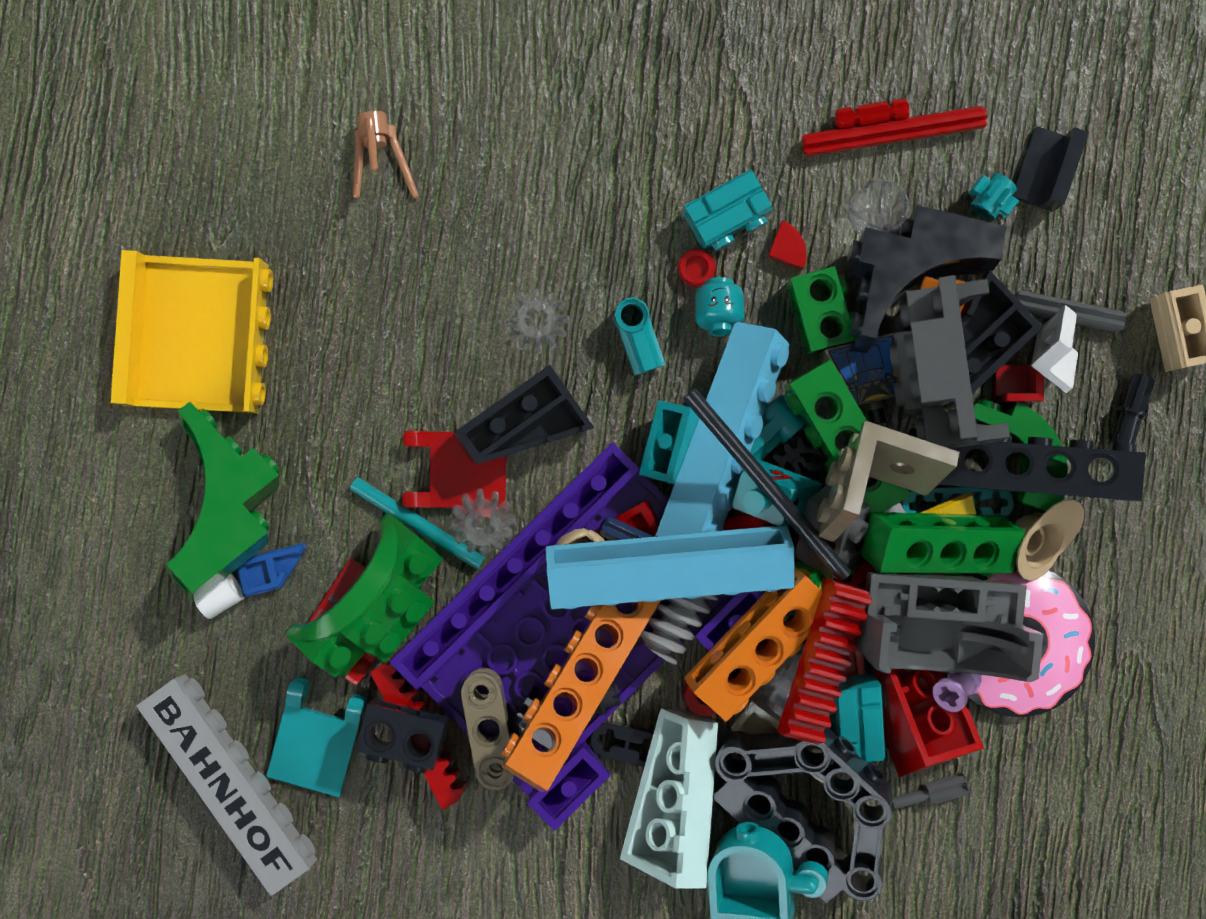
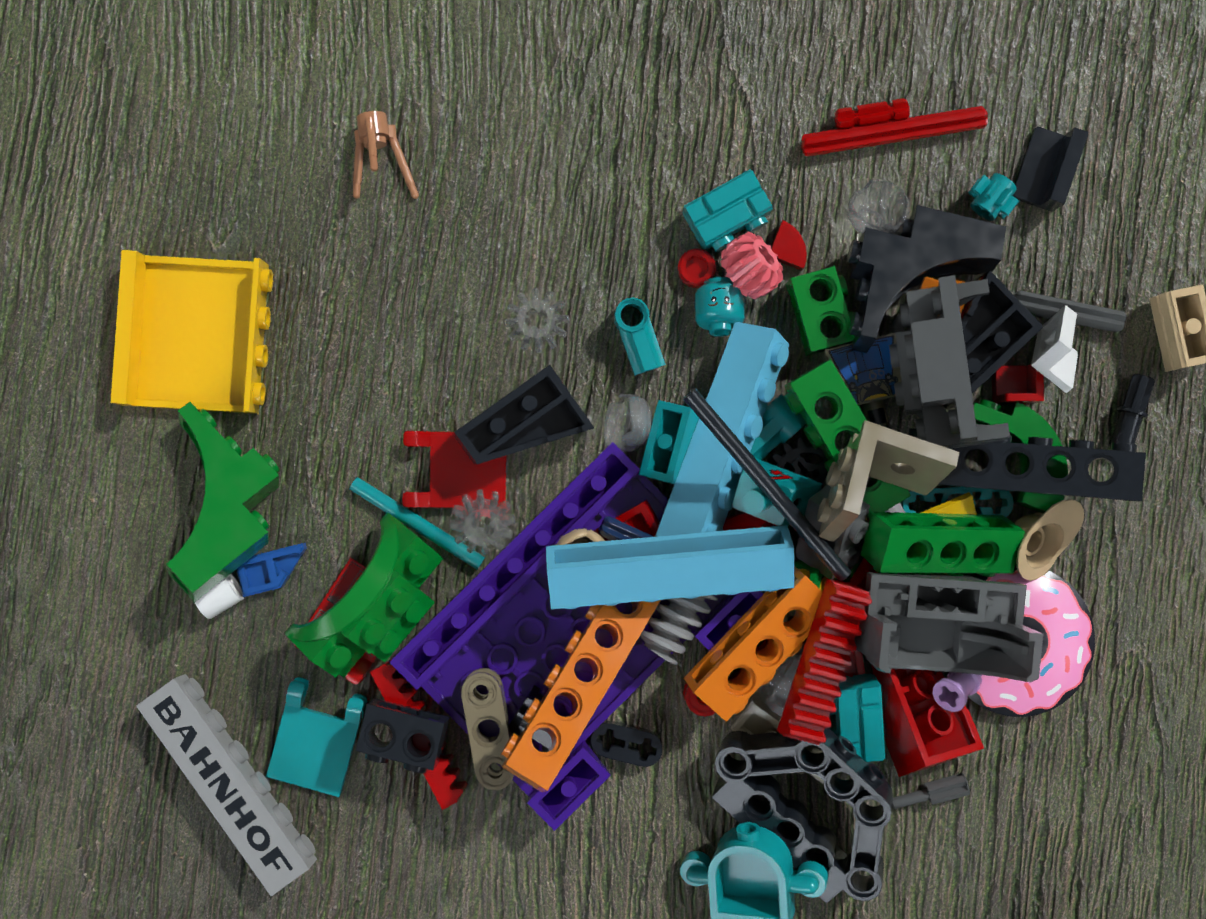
(609, 700): black piece -> none
(628, 423): none -> clear hair
(674, 802): light aqua wedge -> none
(751, 265): none -> coral gear

